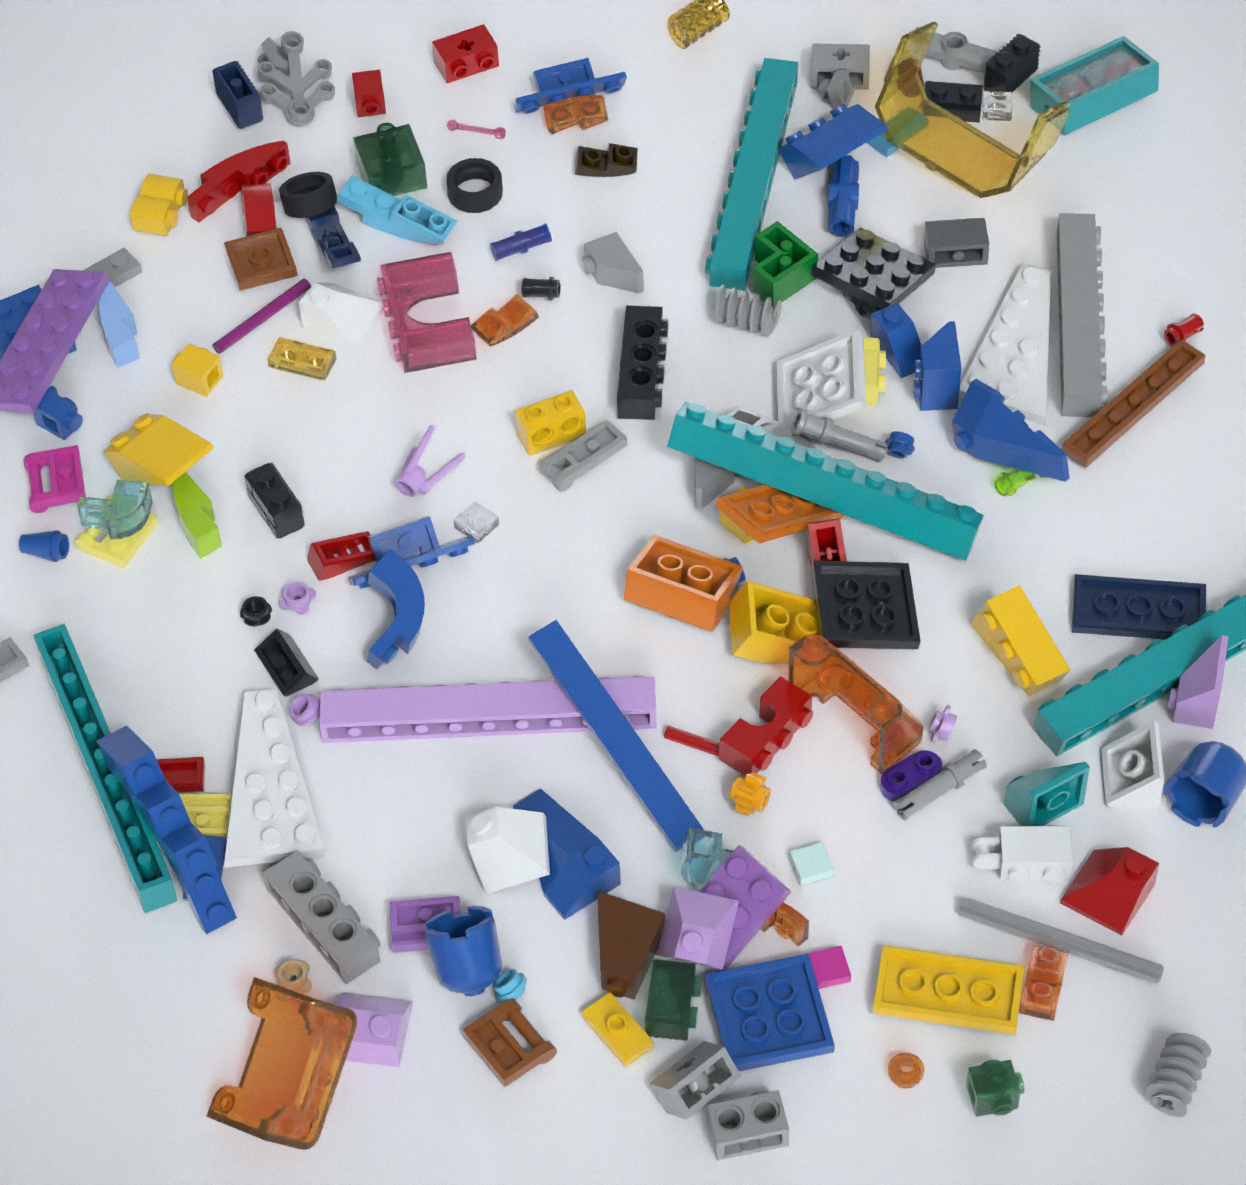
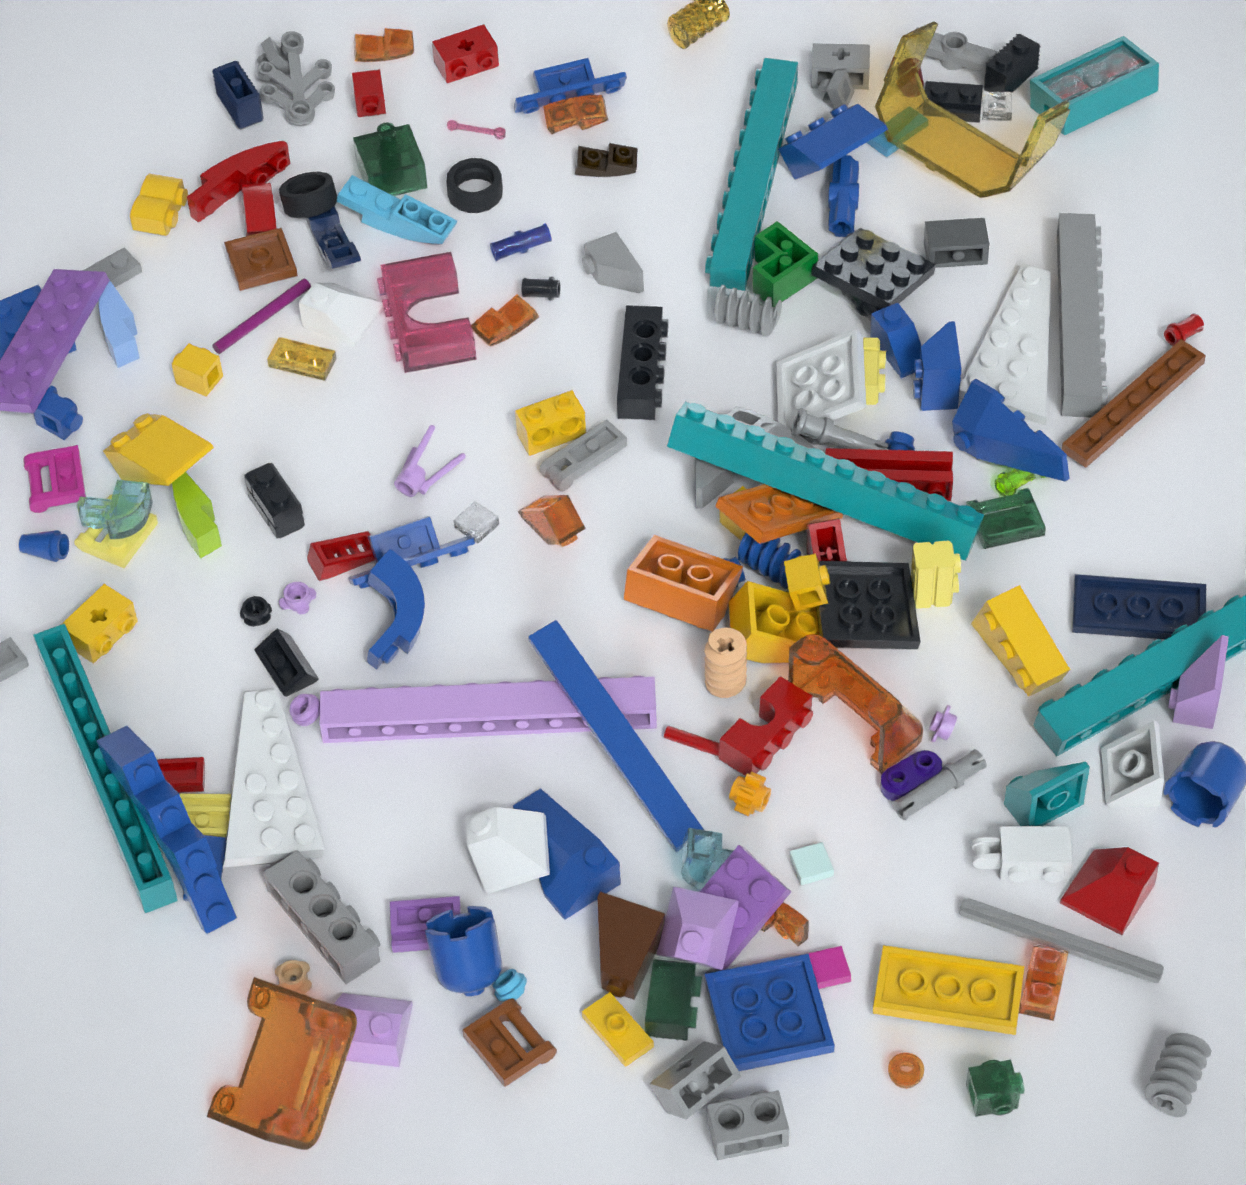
(100, 623): none -> yellow brick
(390, 46): none -> clear orange slope
(553, 519): none -> clear orange slope
(725, 662): none -> light nougat piece
(767, 558): none -> blue piece
(807, 581): none -> yellow brick
(923, 469): none -> red brick
(934, 574): none -> light yellow brick
(1010, 524): none -> clear green plate

